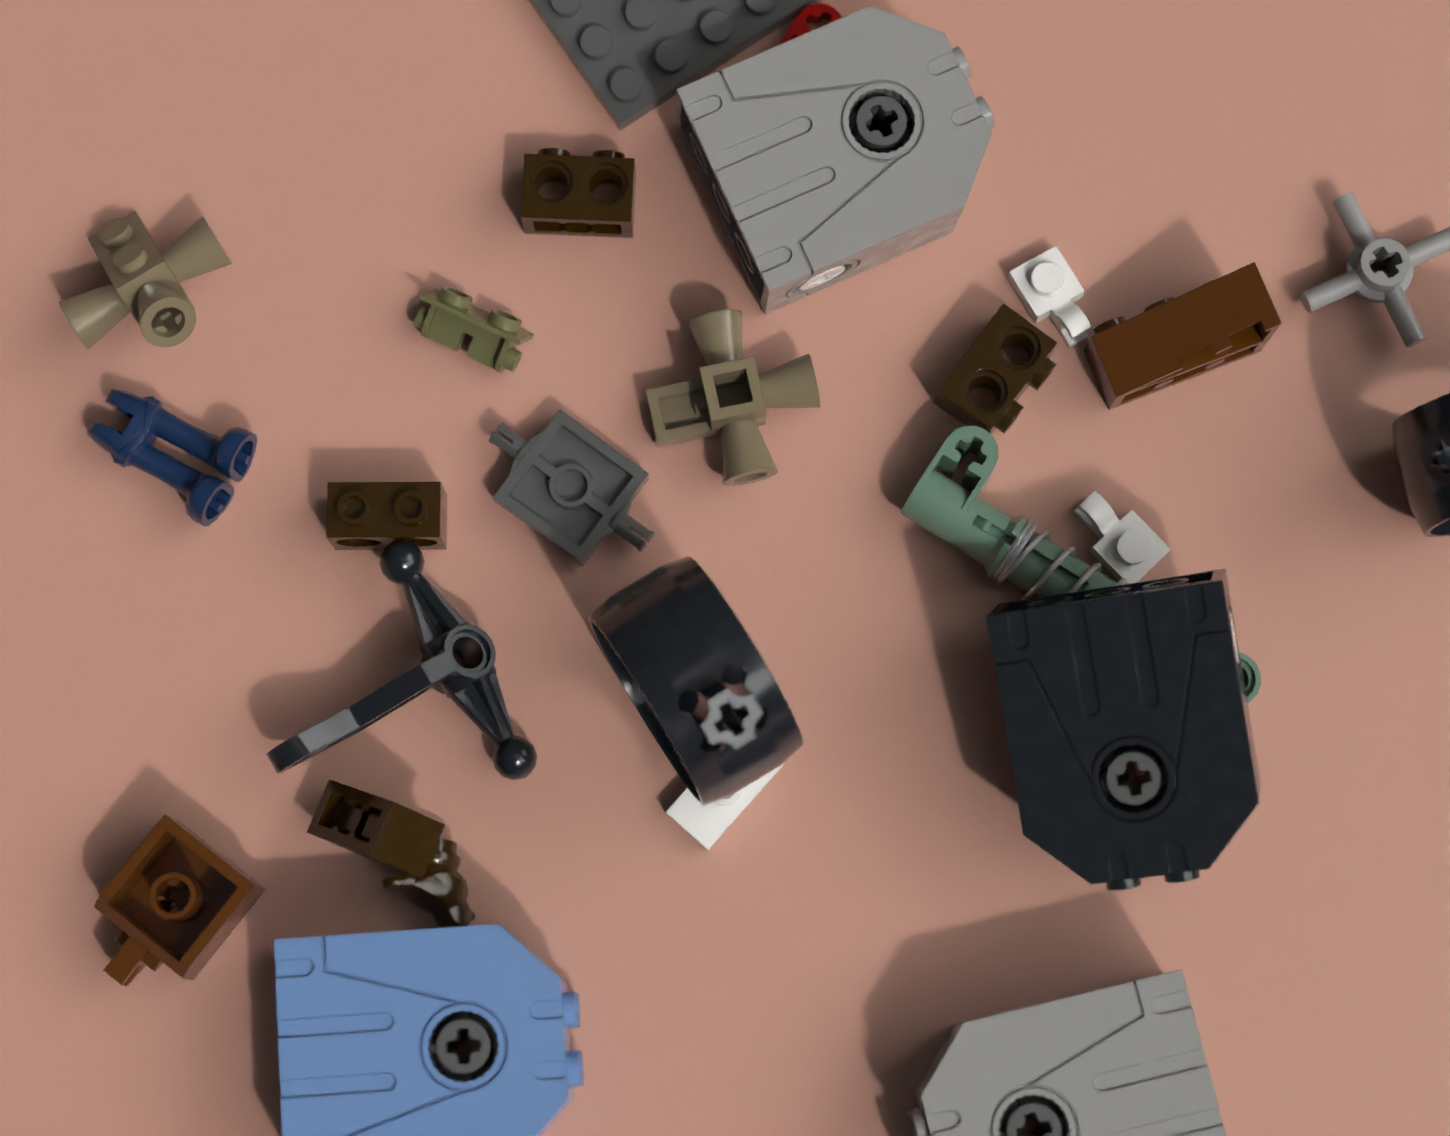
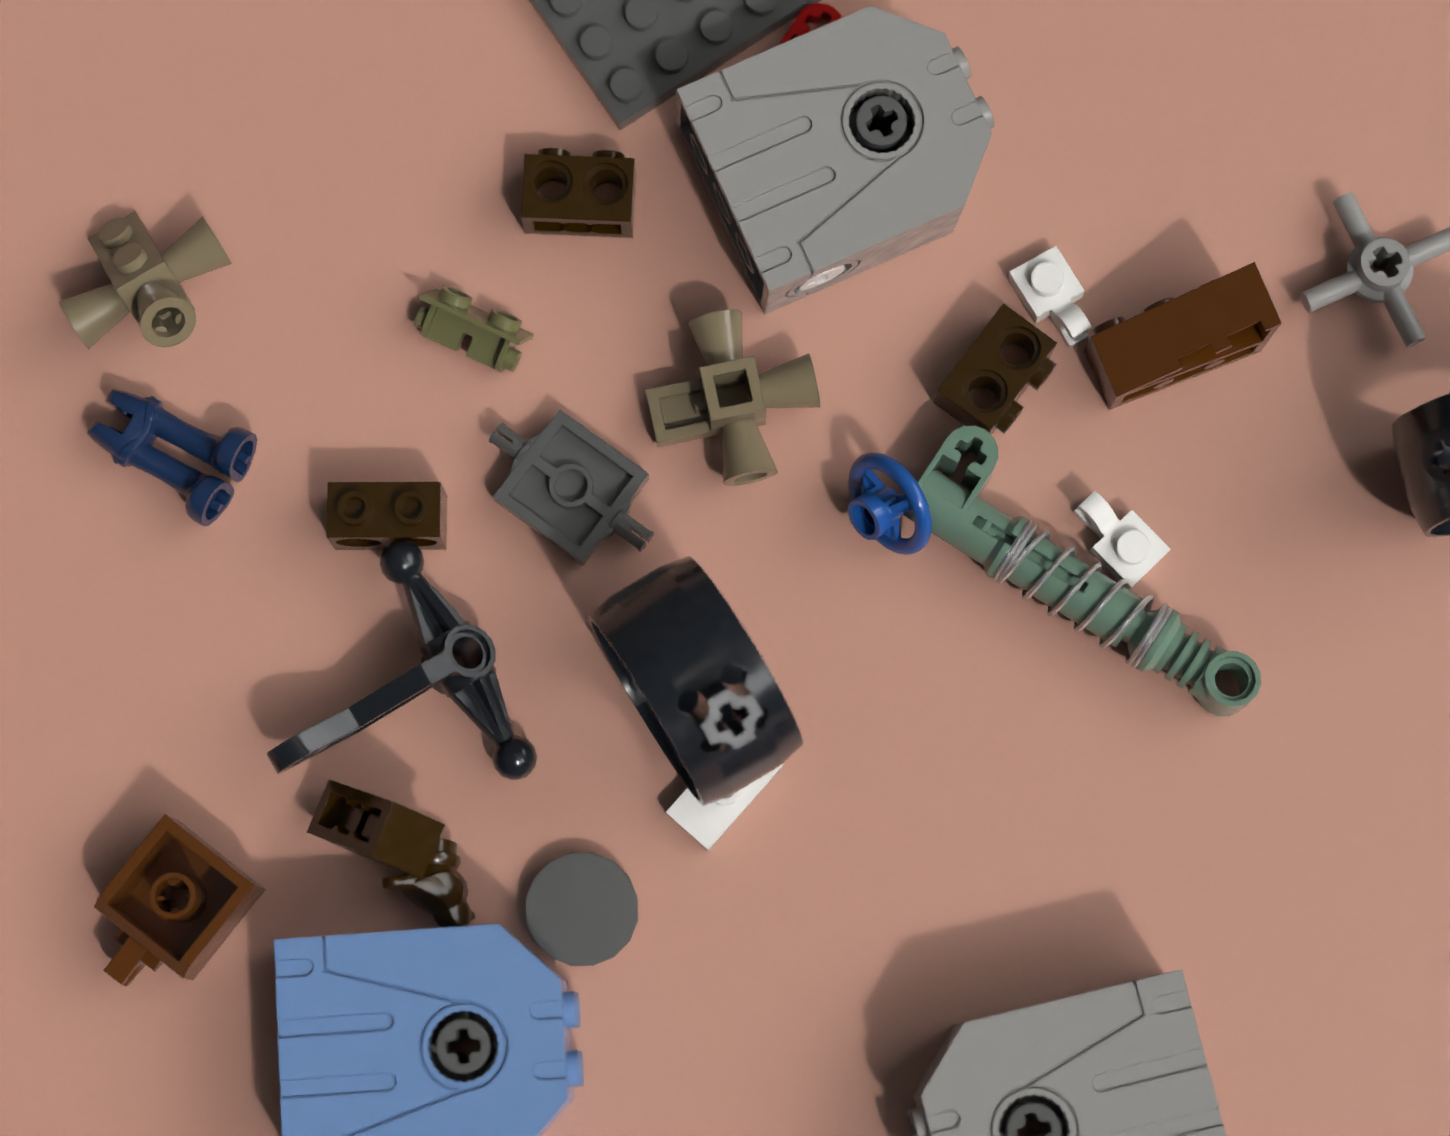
(581, 909): none -> dark grey tile
(878, 508): none -> blue piece
(1121, 680): black piece -> none

